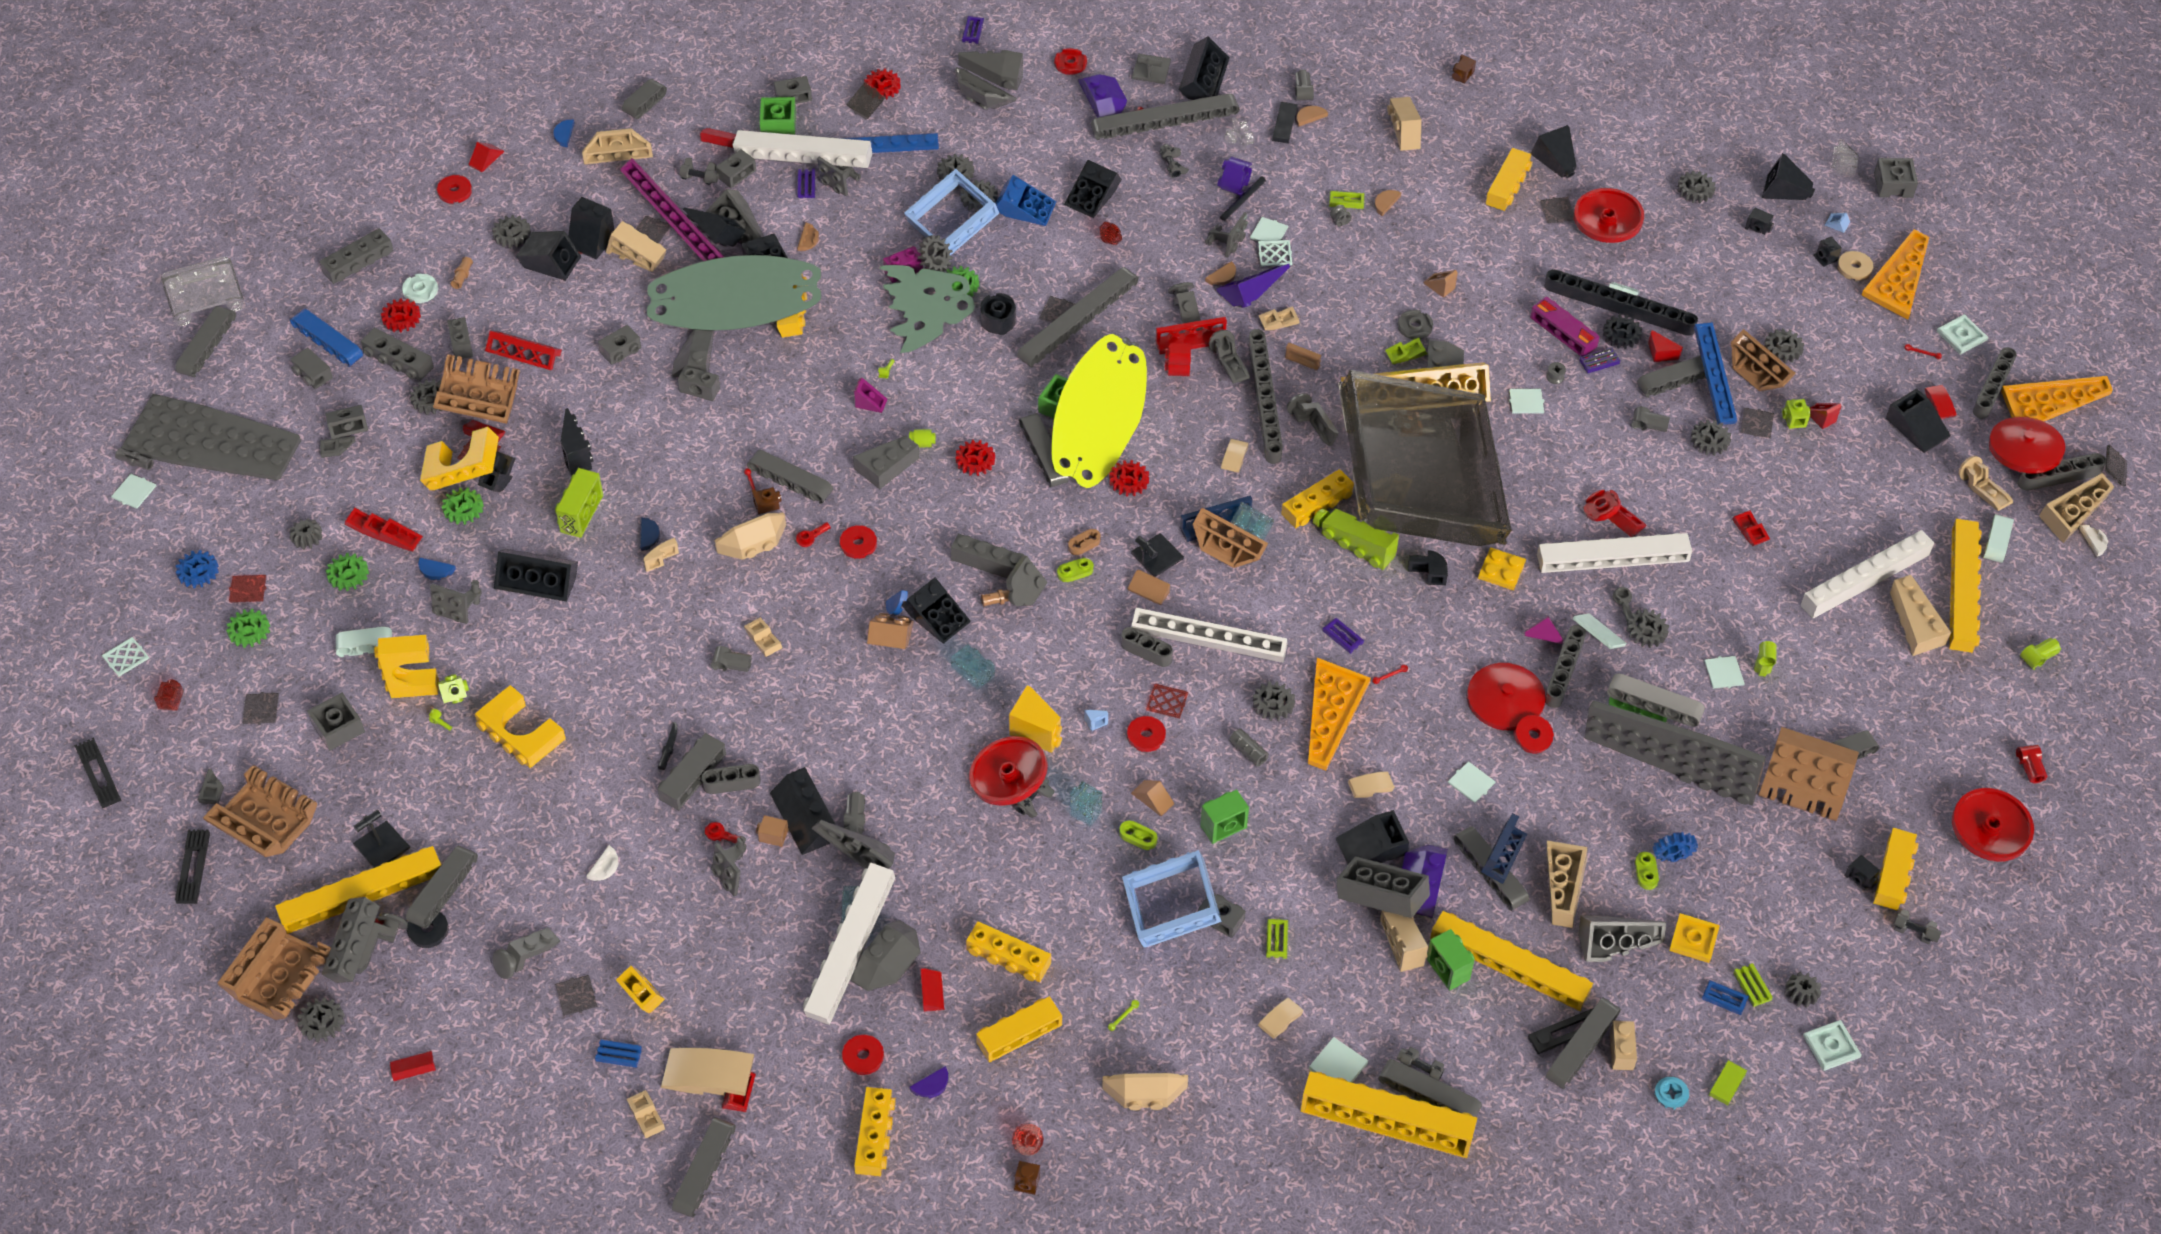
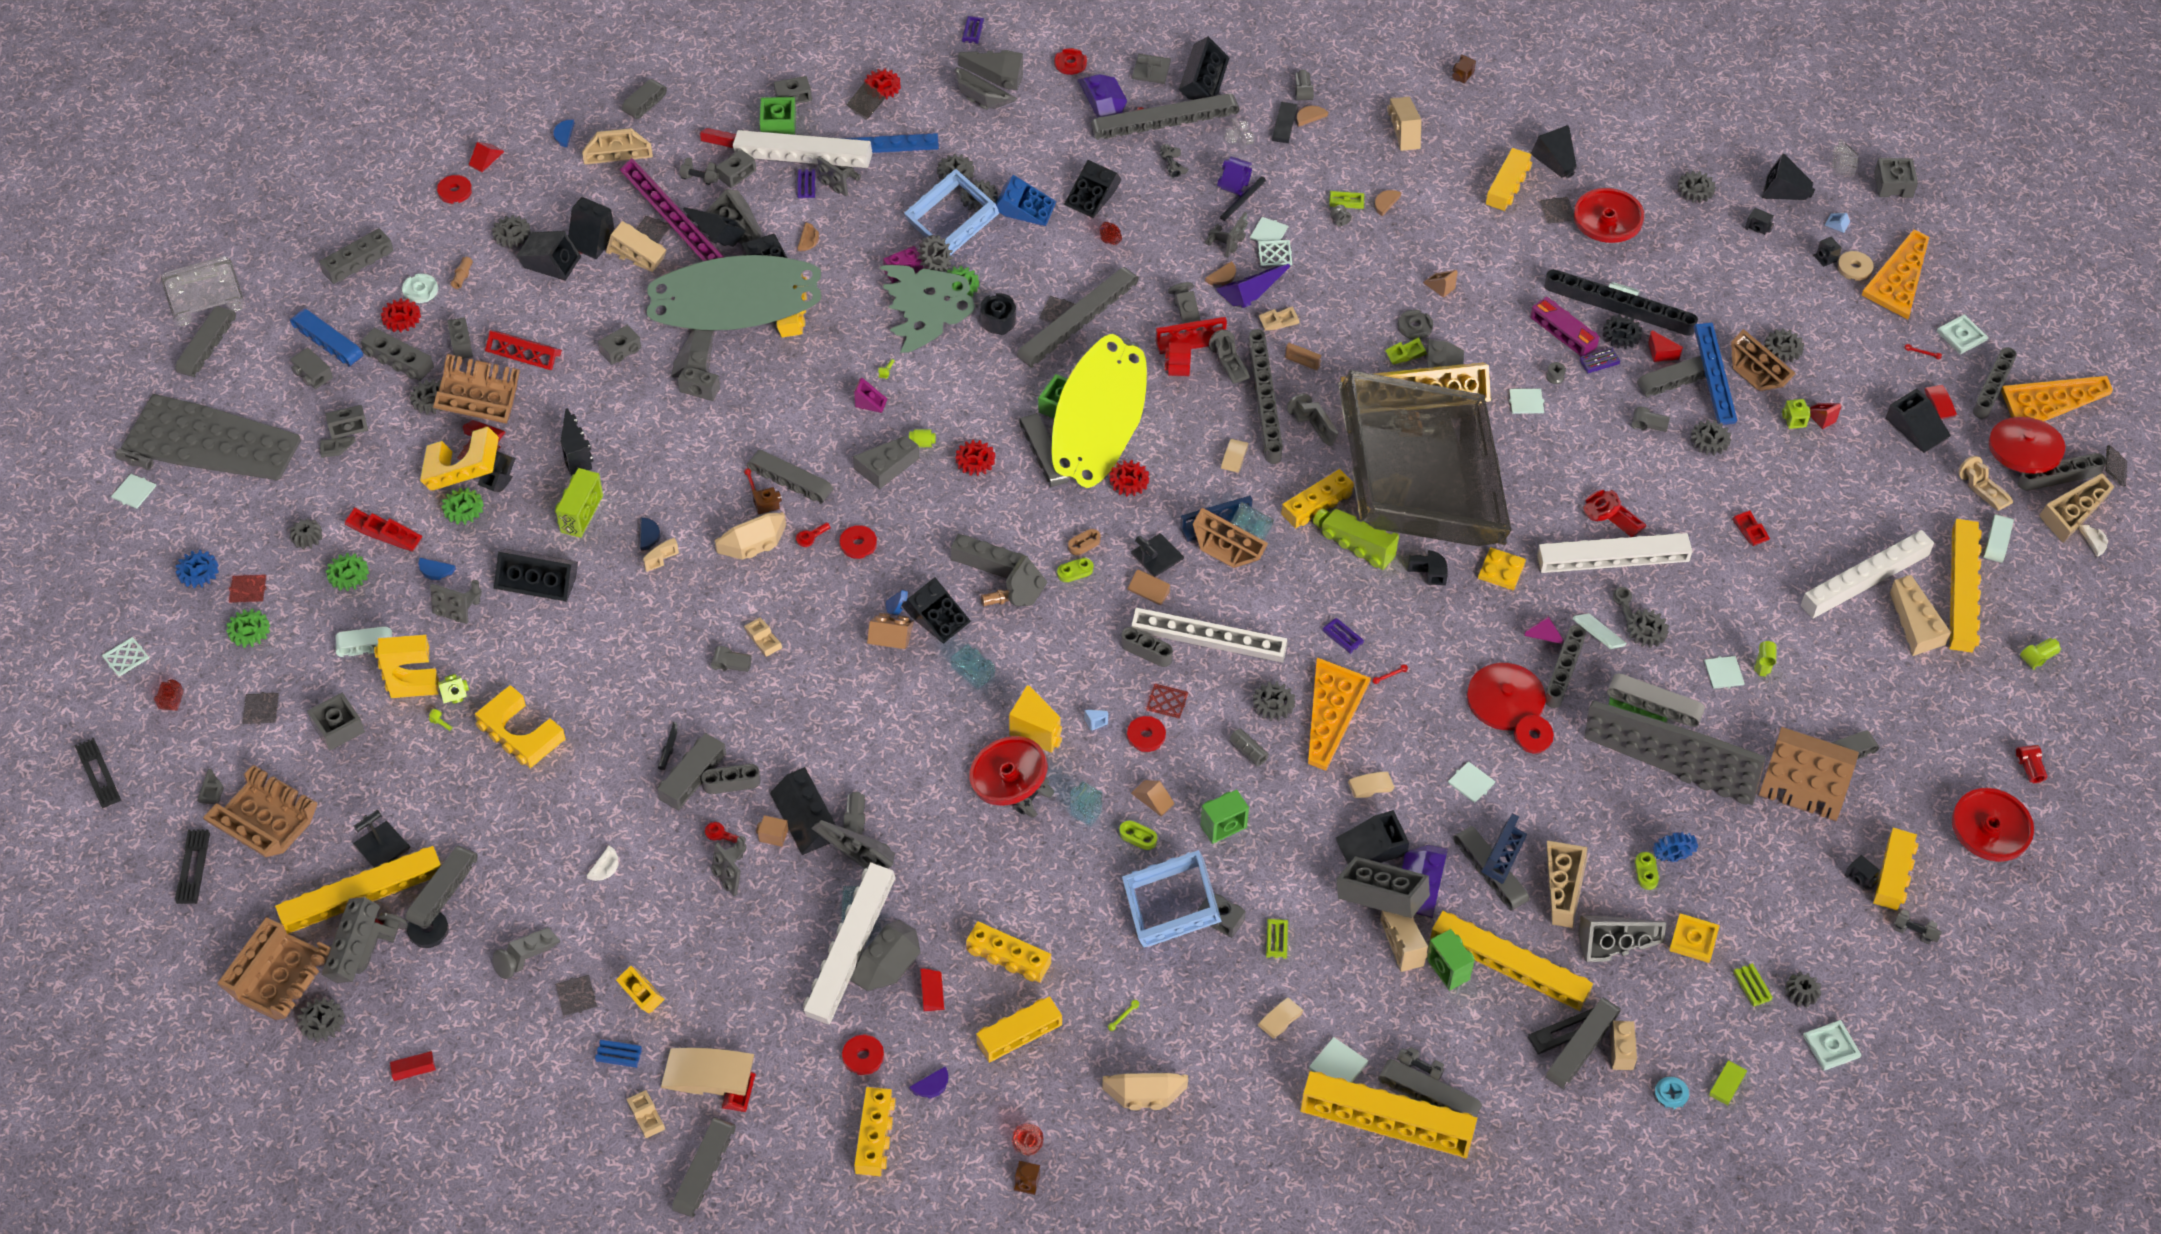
(1738, 1009): blue tile -> none
(1757, 422): clear smoke piece -> none

